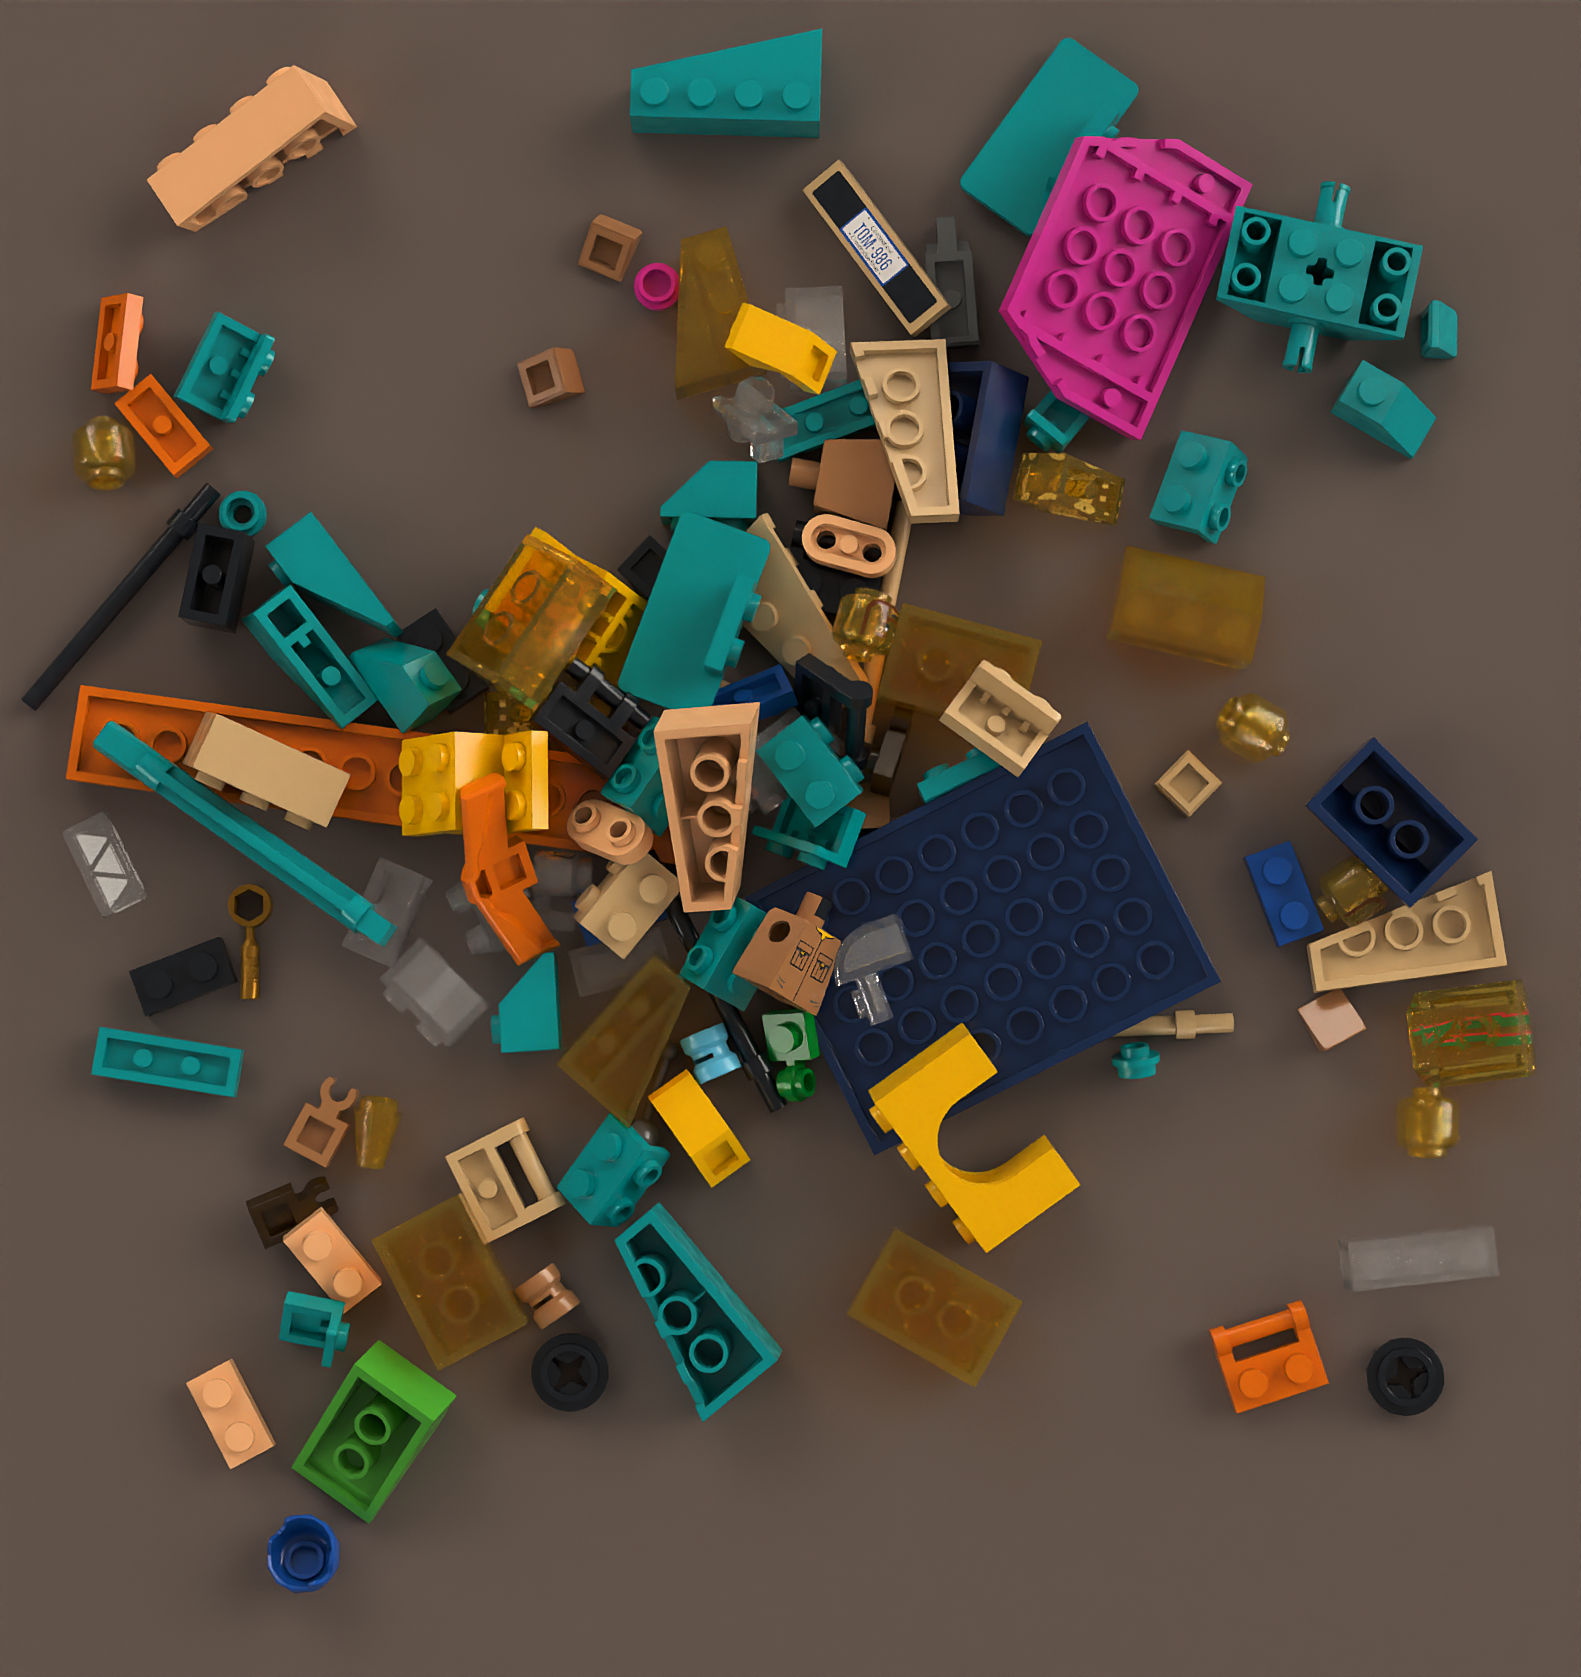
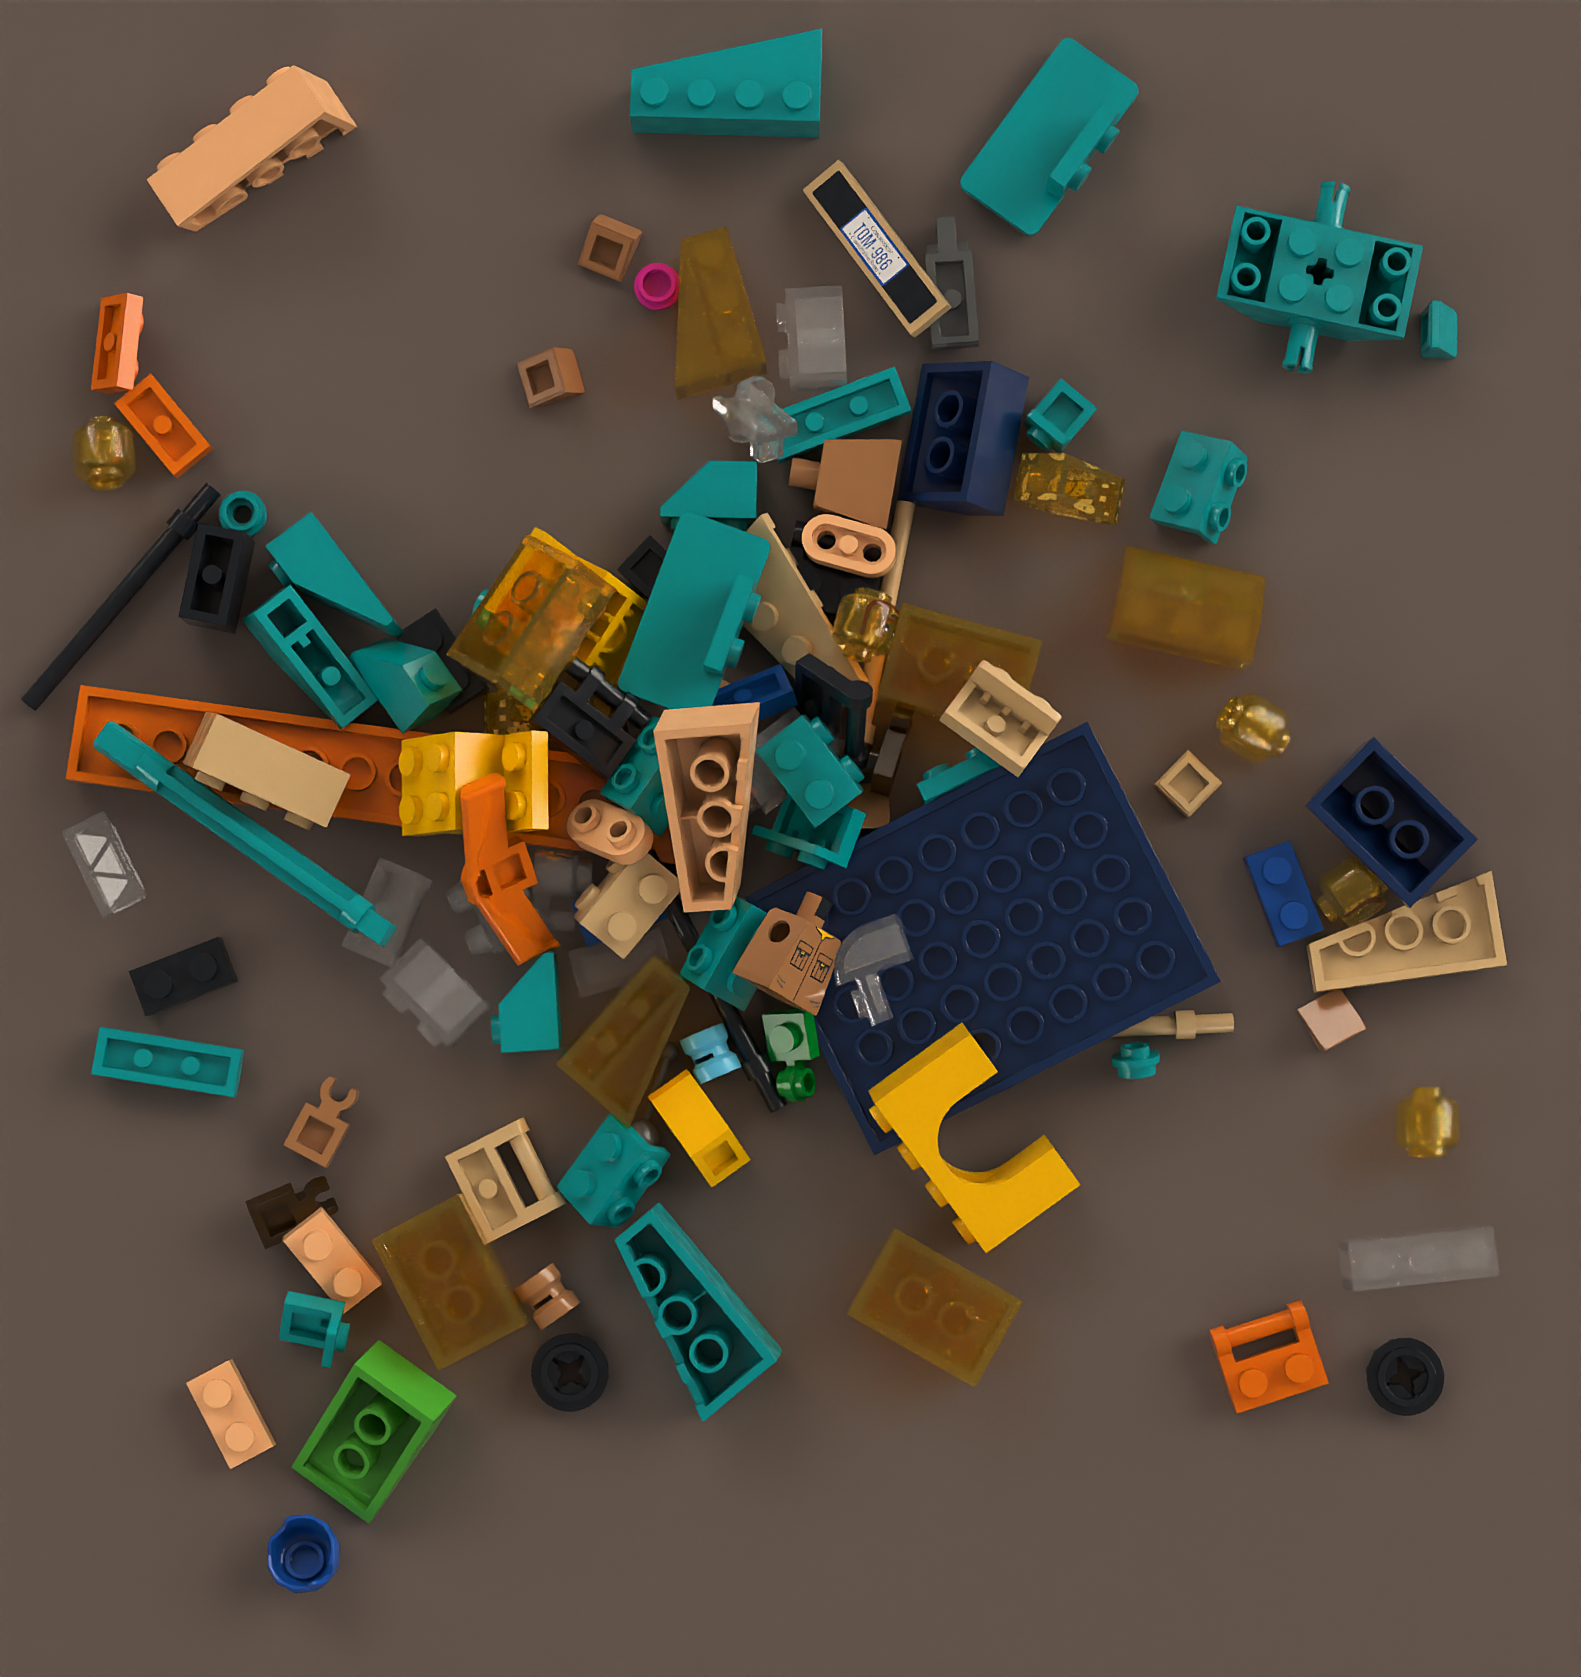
(225, 369): teal bracket -> none
(250, 948): pearl gold piece -> none
(375, 1129): clear yellow cone -> none
(781, 347): yellow slope -> none
(913, 416): tan wing -> none
(1120, 271): dark pink plate -> none
(1384, 409): teal slope -> none
(1471, 1034): clear yellow slope -> none

